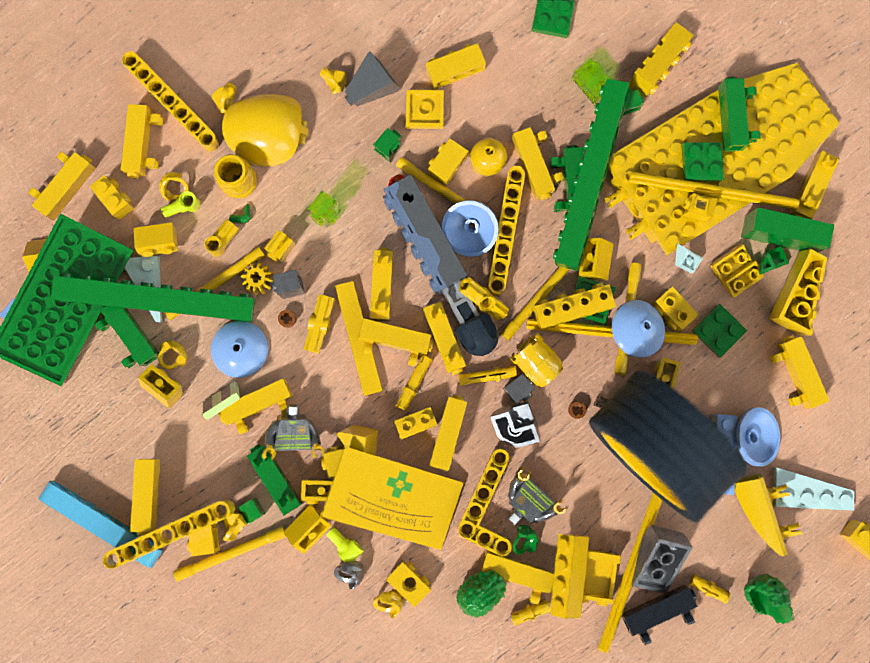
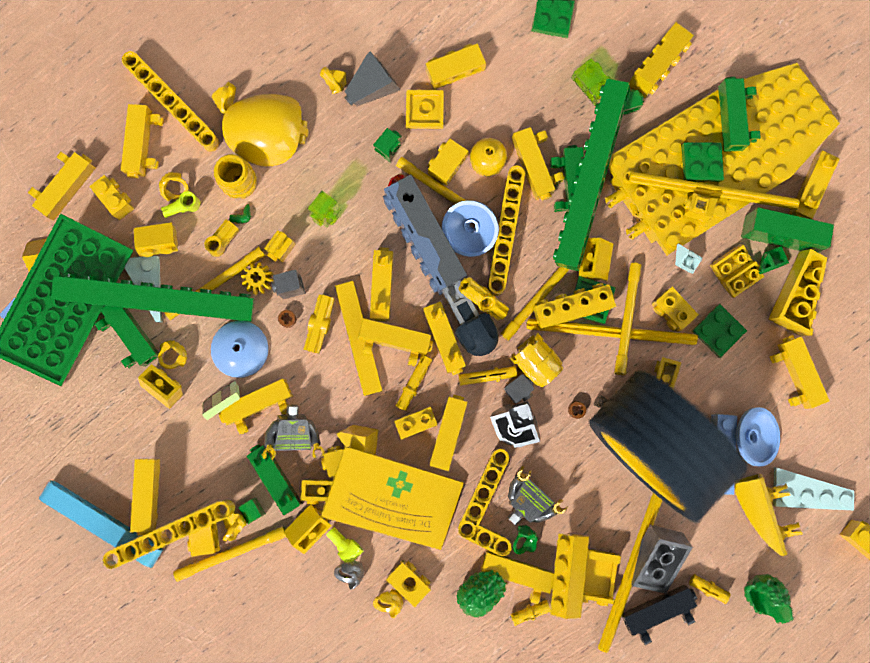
(630, 331): light blue dish -> none

